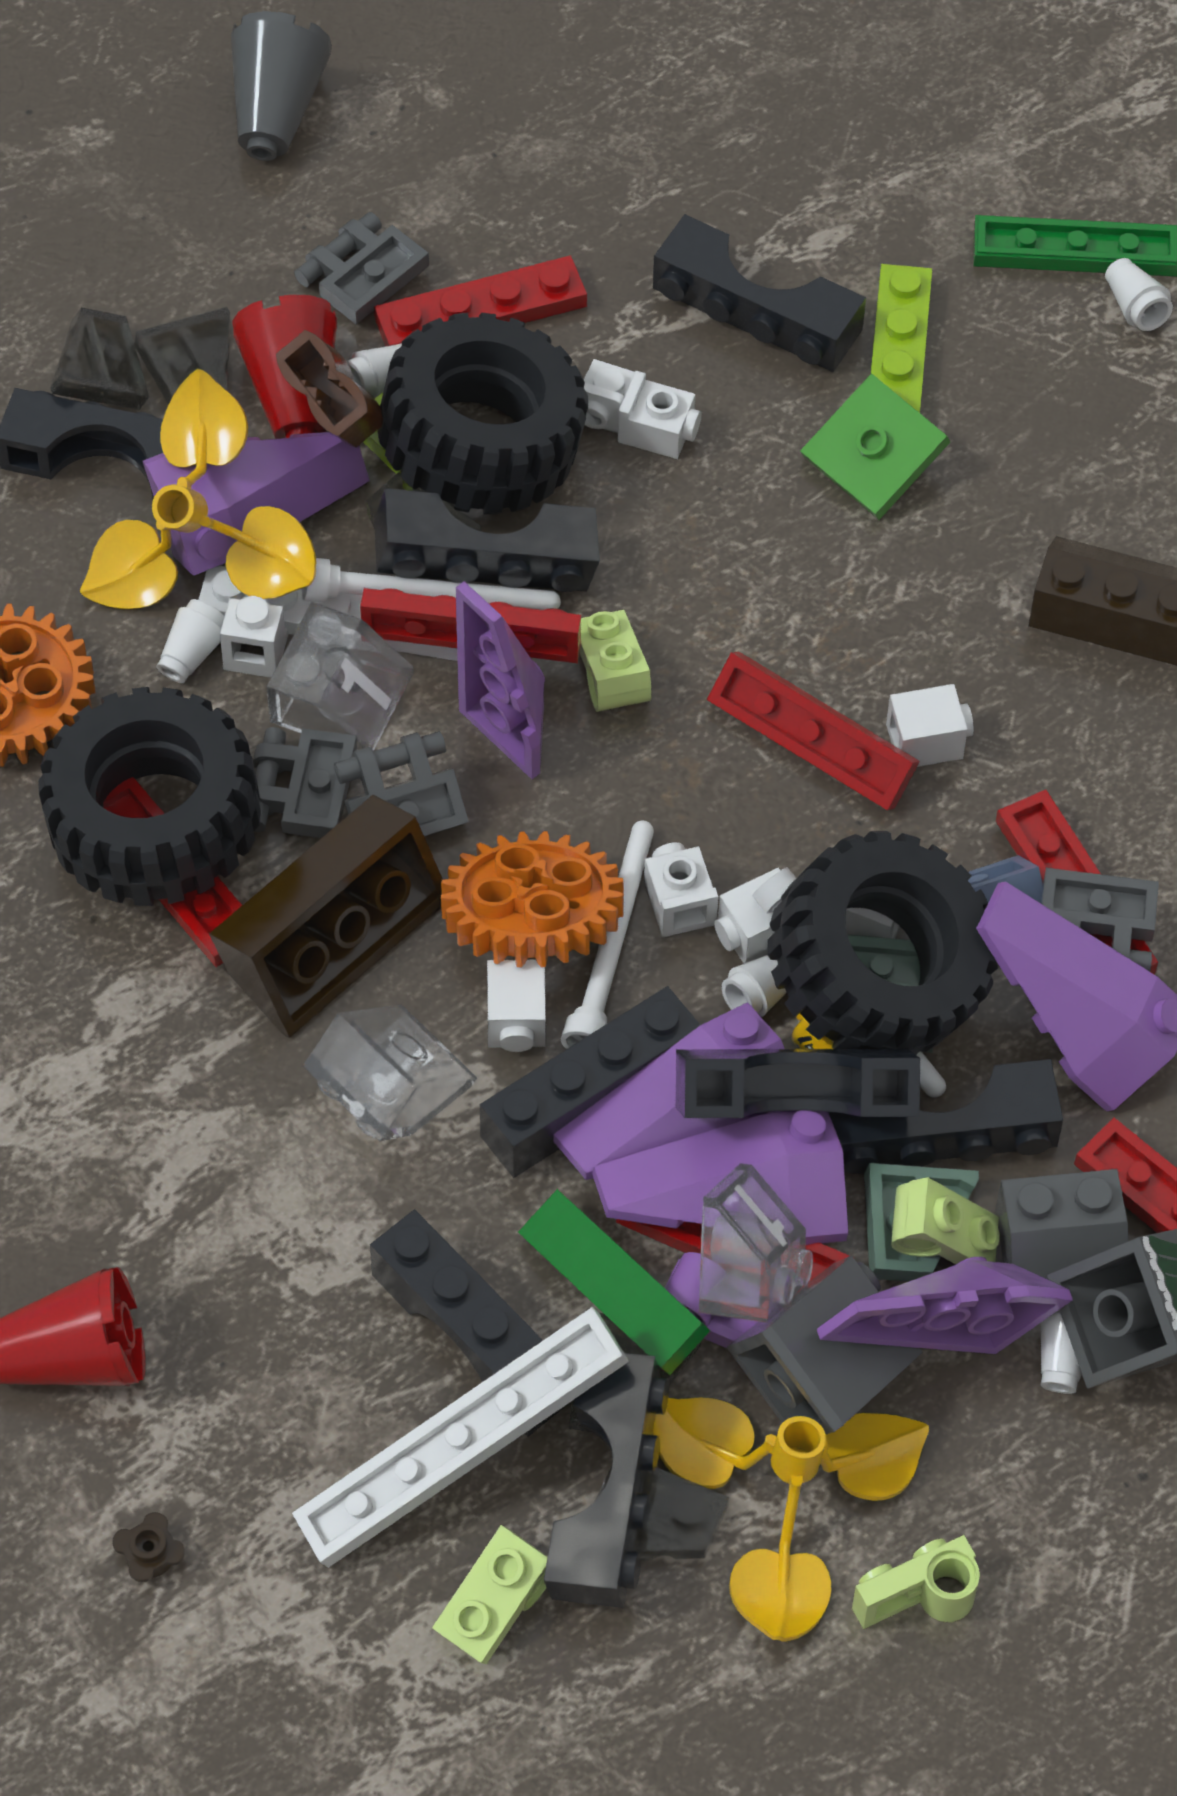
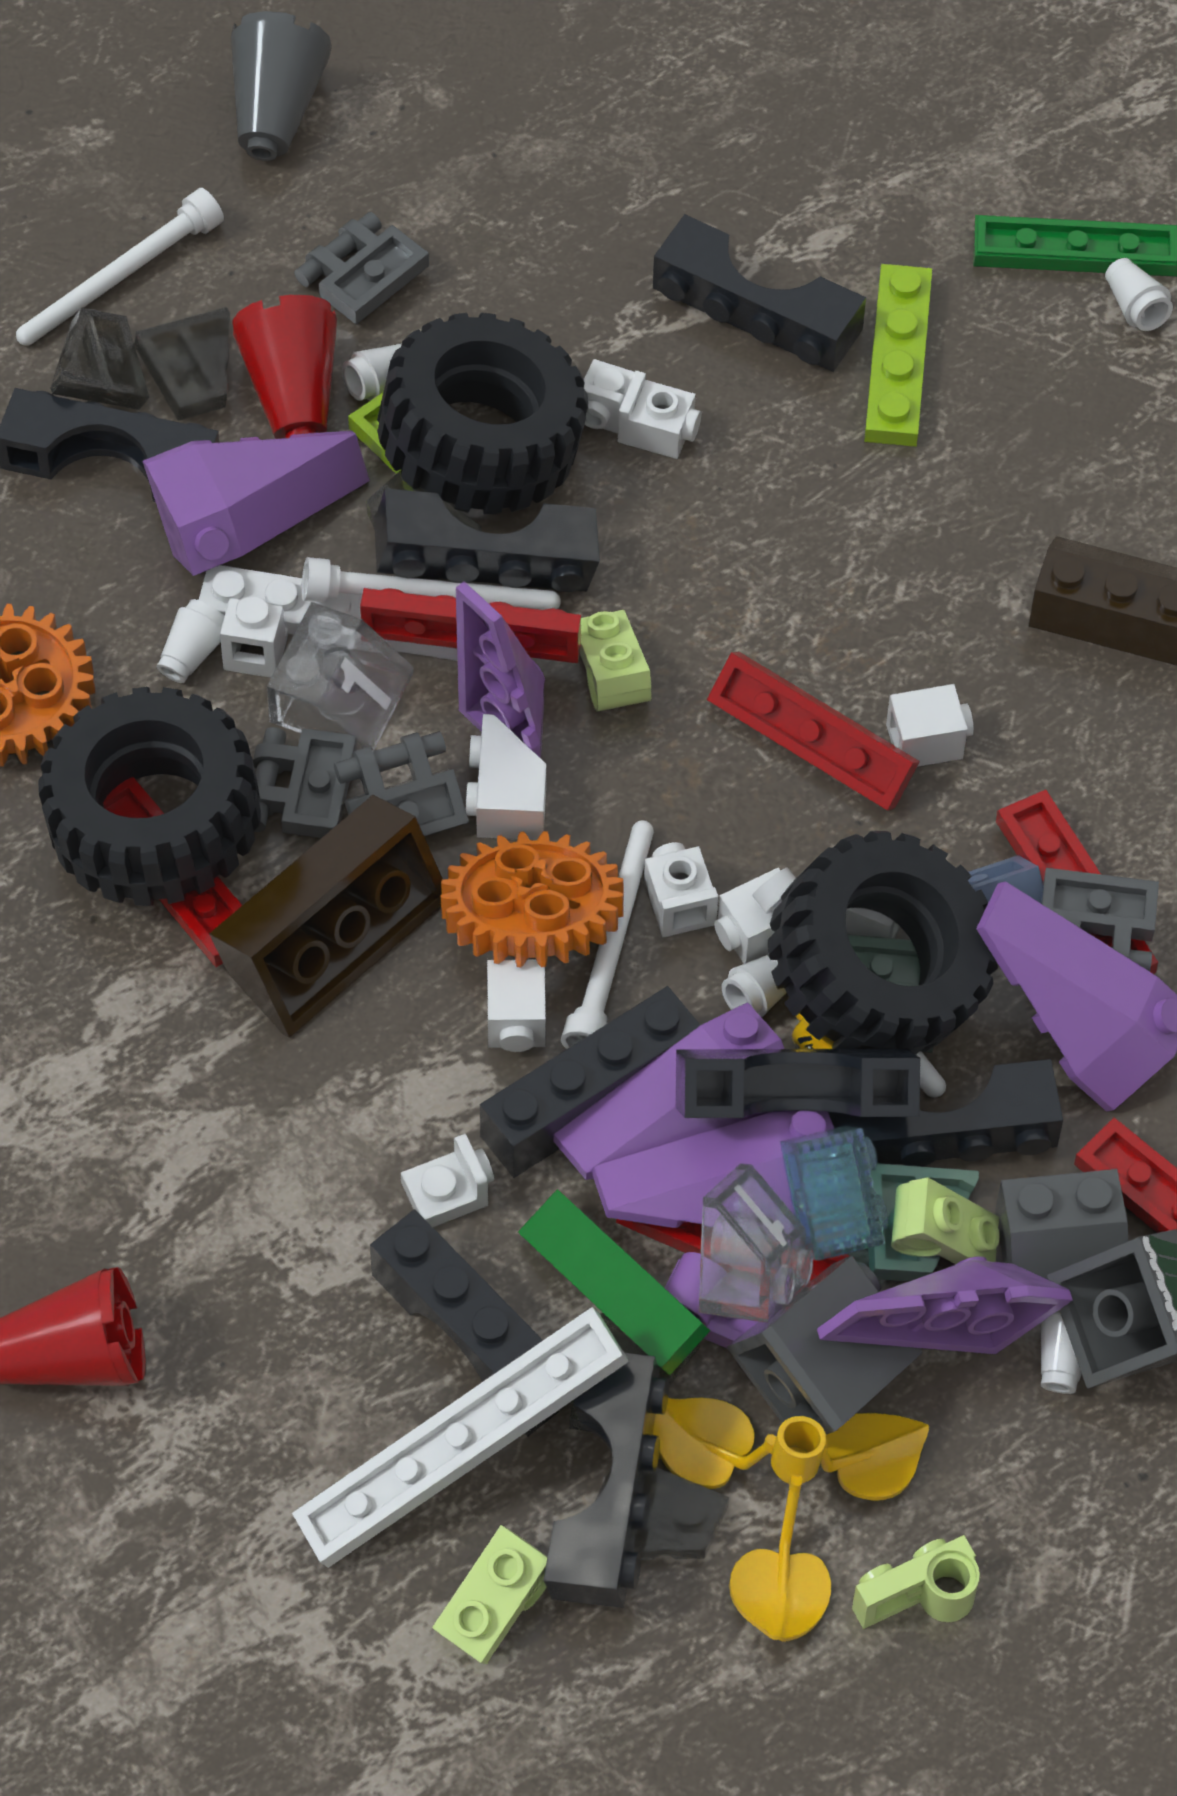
(151, 1564): dark brown plate -> none
(198, 214): none -> white piece
(270, 552): yellow plant -> none
(329, 386): reddish brown brick -> none
(387, 1070): clear slope -> none
(449, 1184): none -> white bracket
(509, 784): none -> white slope
(517, 294): red plate -> none
(835, 1191): none -> clear light blue brick
(875, 446): bright green plate -> none

